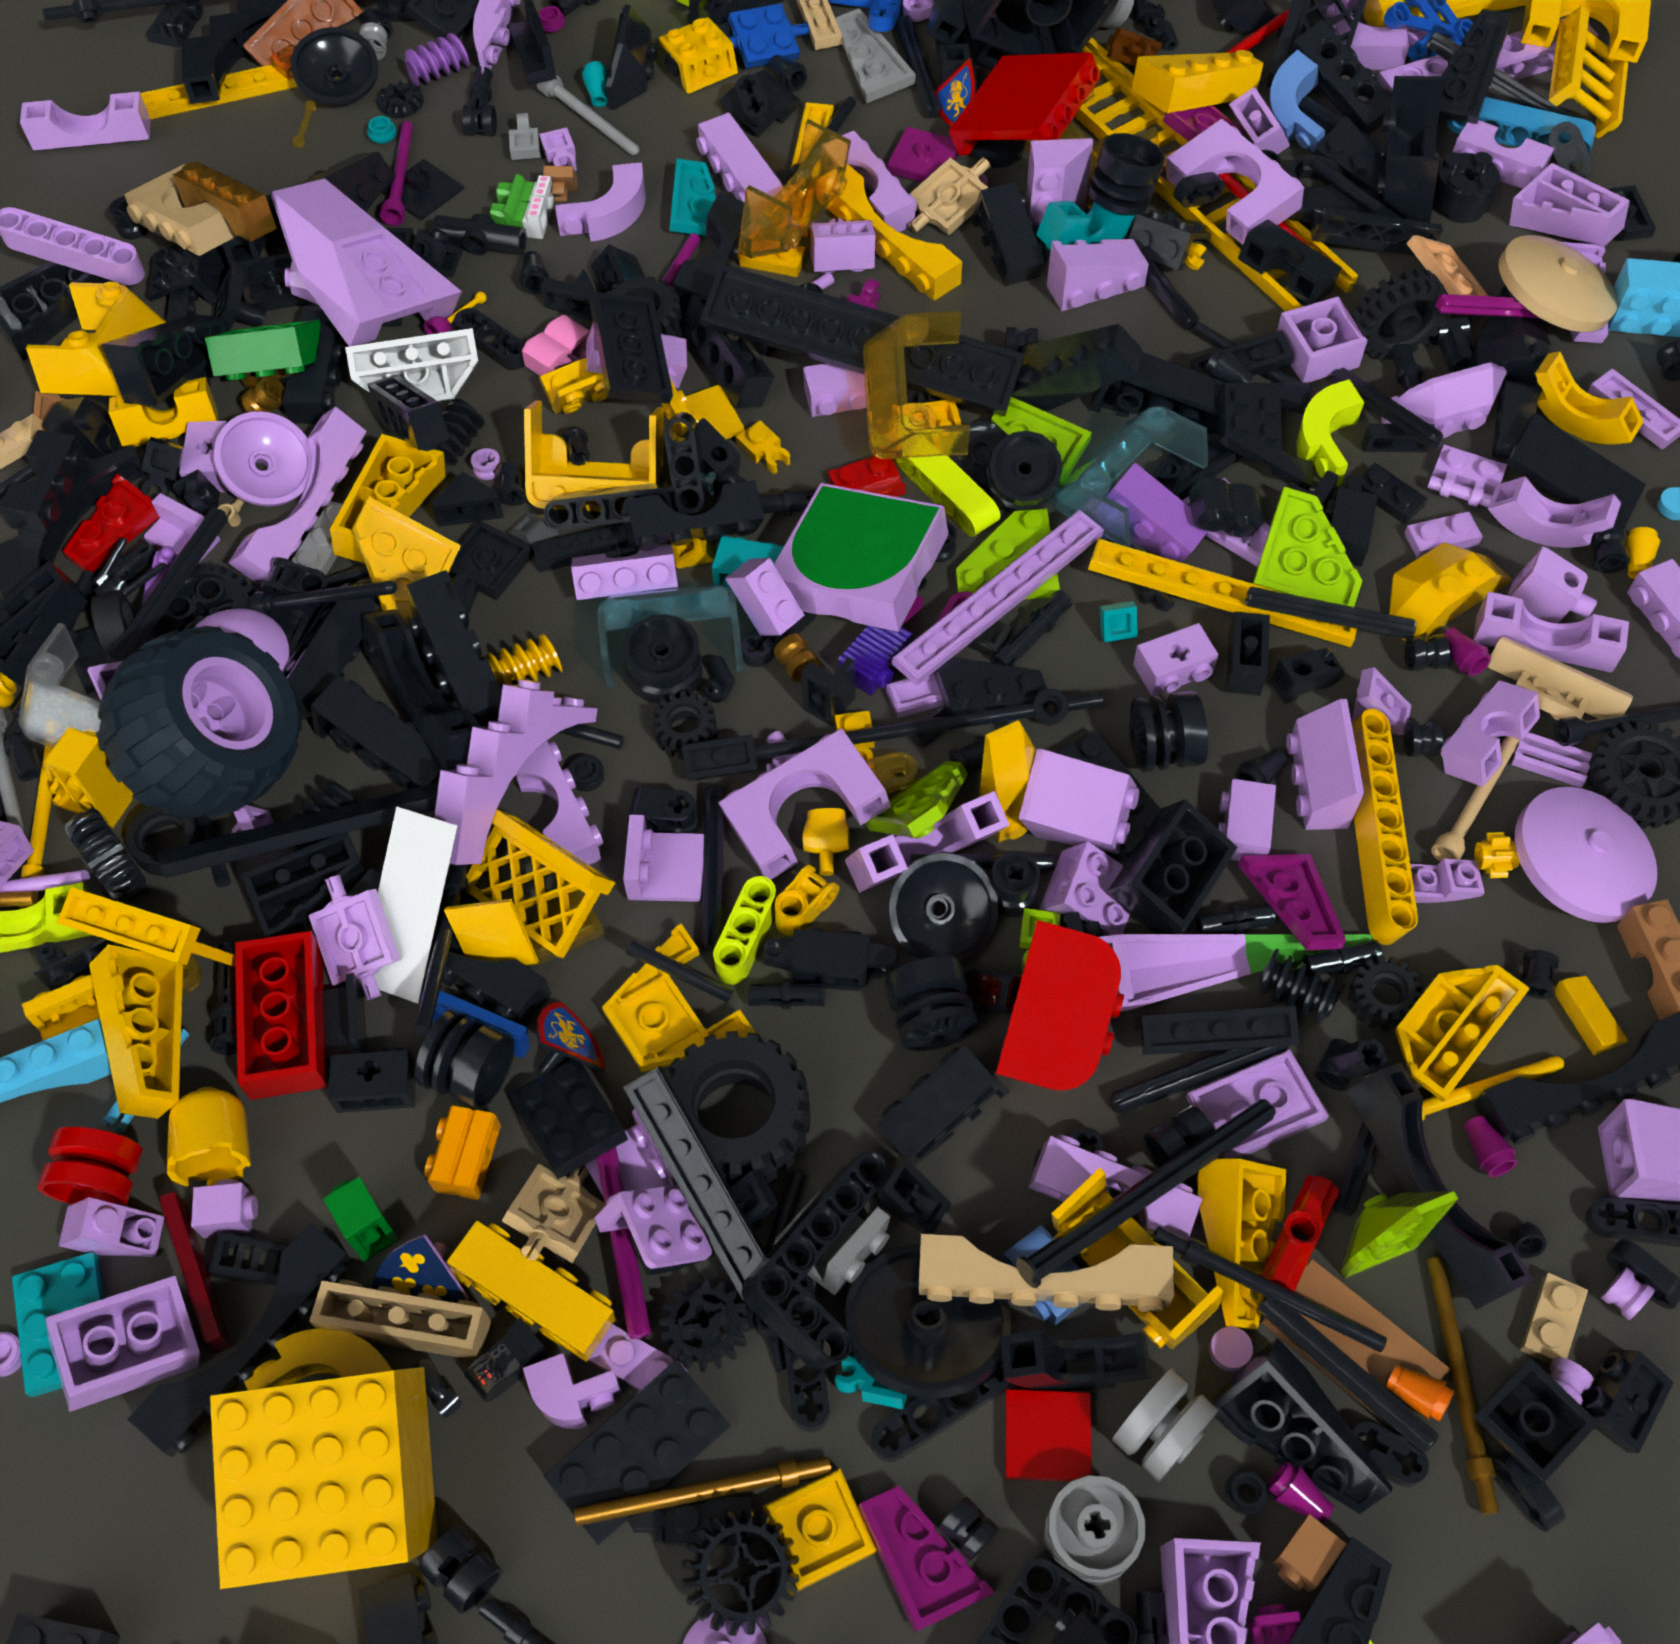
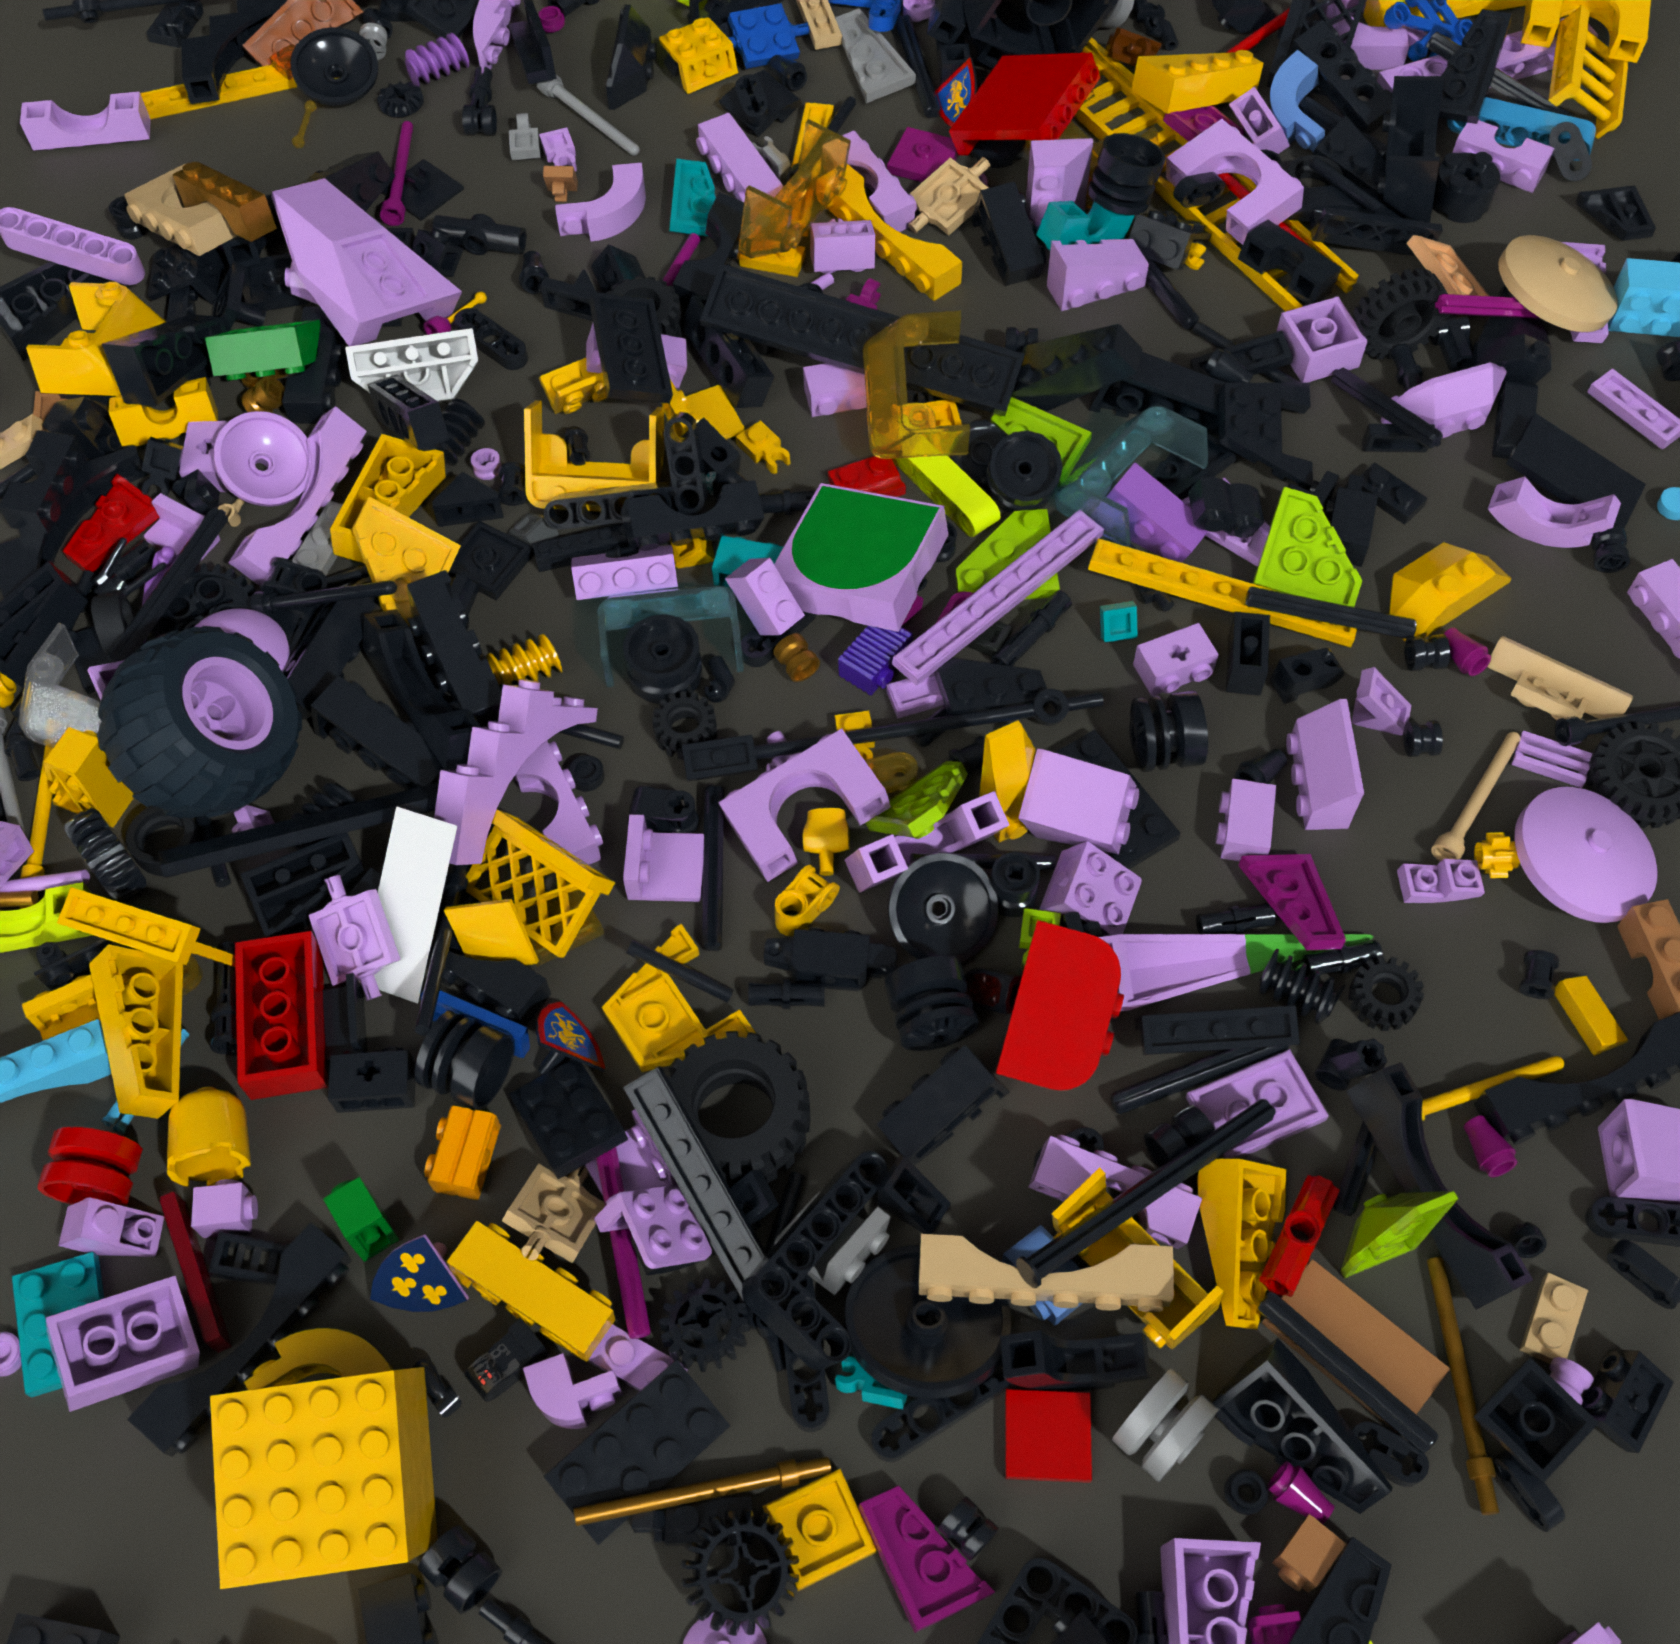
(381, 130): teal plate -> none
(402, 1320): tan brick -> none
(526, 204): hips -> none
(556, 347): bright pink brick -> none
(595, 79): teal cone -> none
(745, 914): neon yellow beam -> none
(775, 159): none -> light grey plate
(826, 693): black panel -> none
(1109, 1508): light grey wheel -> none
(1173, 868): black brick -> none
(1195, 1253): black bar -> none
(1230, 1348): lavender tile -> none
(1325, 413): neon yellow arch -> none
(1382, 833): yellow beam -> none
(1422, 1392): orange cone -> none
(1454, 529): lavender plate -> none
(1455, 1024): yellow wedge -> none
(1466, 476): lavender plate -> none
(1473, 749): lavender arch -> none
(1552, 587): lavender torso -> none
(1569, 207): lavender wedge -> none
(1581, 413): yellow arch -> none
(1590, 643): lavender arch -> none
(1627, 1293): lavender wheel -> none
(1642, 547): yellow cone -> none

